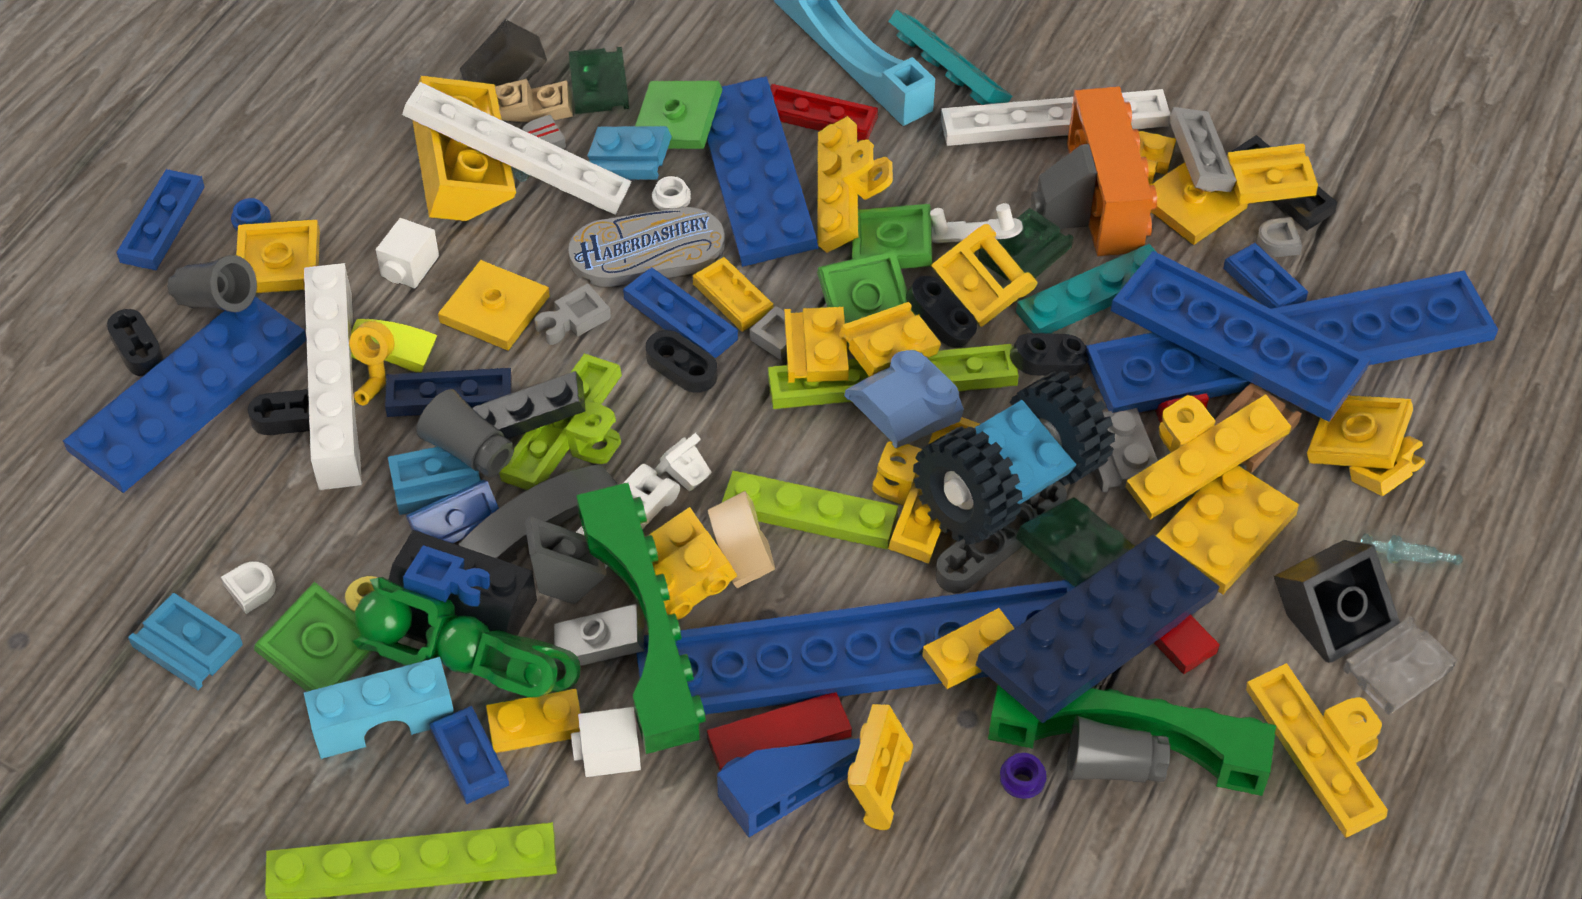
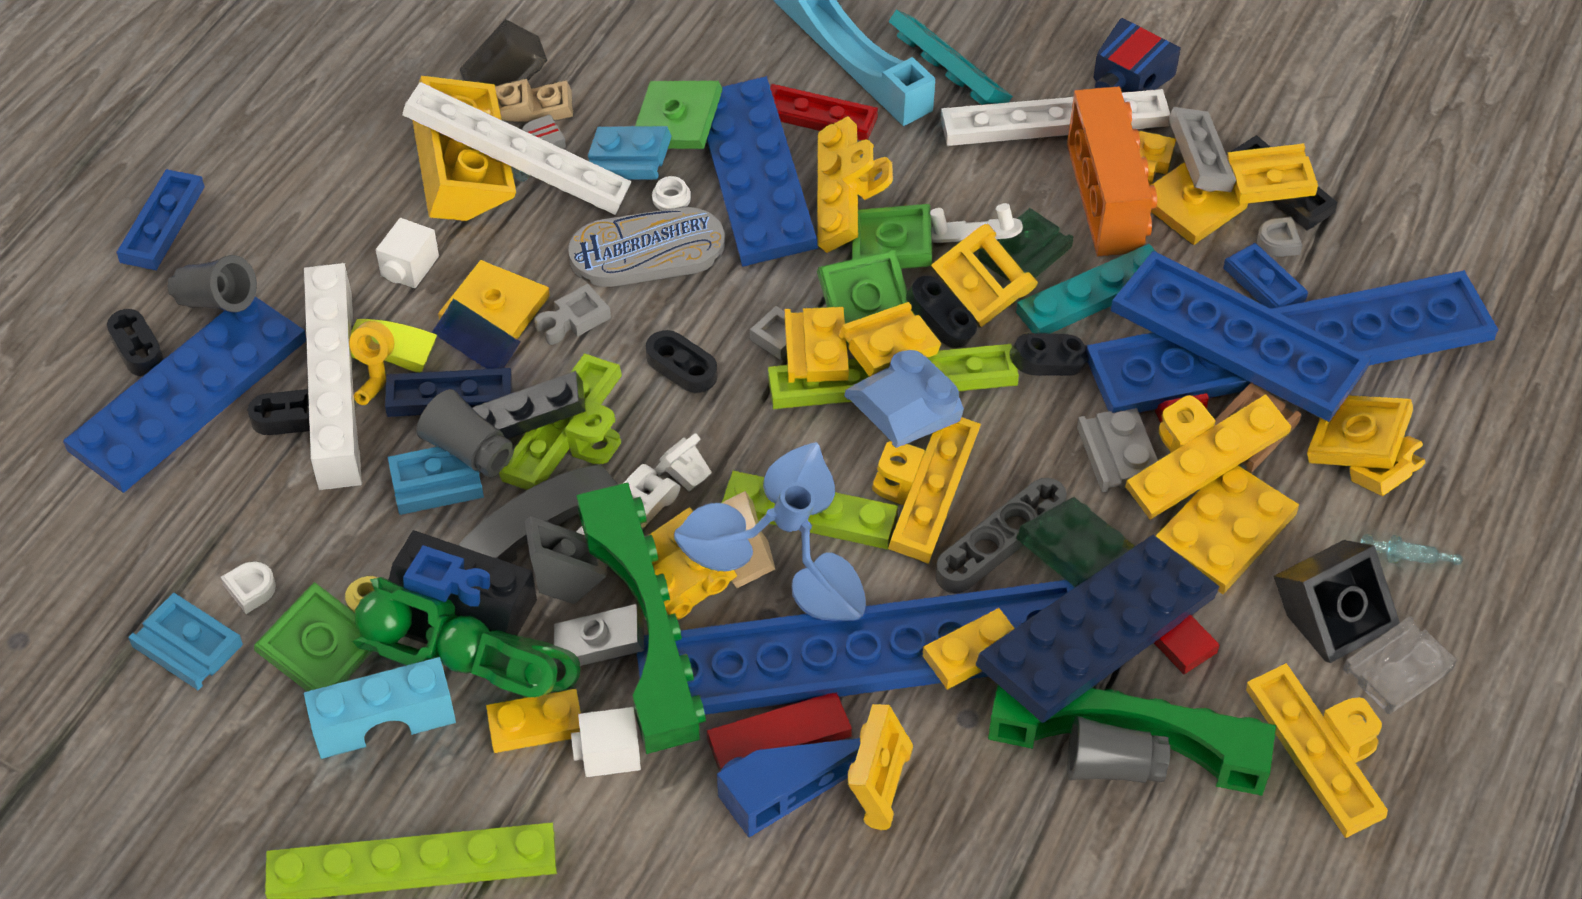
(250, 212): blue plate -> none
(279, 252): yellow plate -> none
(456, 514): plate -> none
(469, 754): blue plate -> none
(475, 336): none -> clear blue tile
(598, 80): clear green plate -> none
(679, 312): blue plate -> none
(732, 293): yellow plate -> none
(799, 488): none -> medium blue plant
(985, 472): black plate -> none
(1027, 765): dark purple plate -> none
(1067, 190): dark grey slope -> none
(1135, 59): none -> dark blue torso

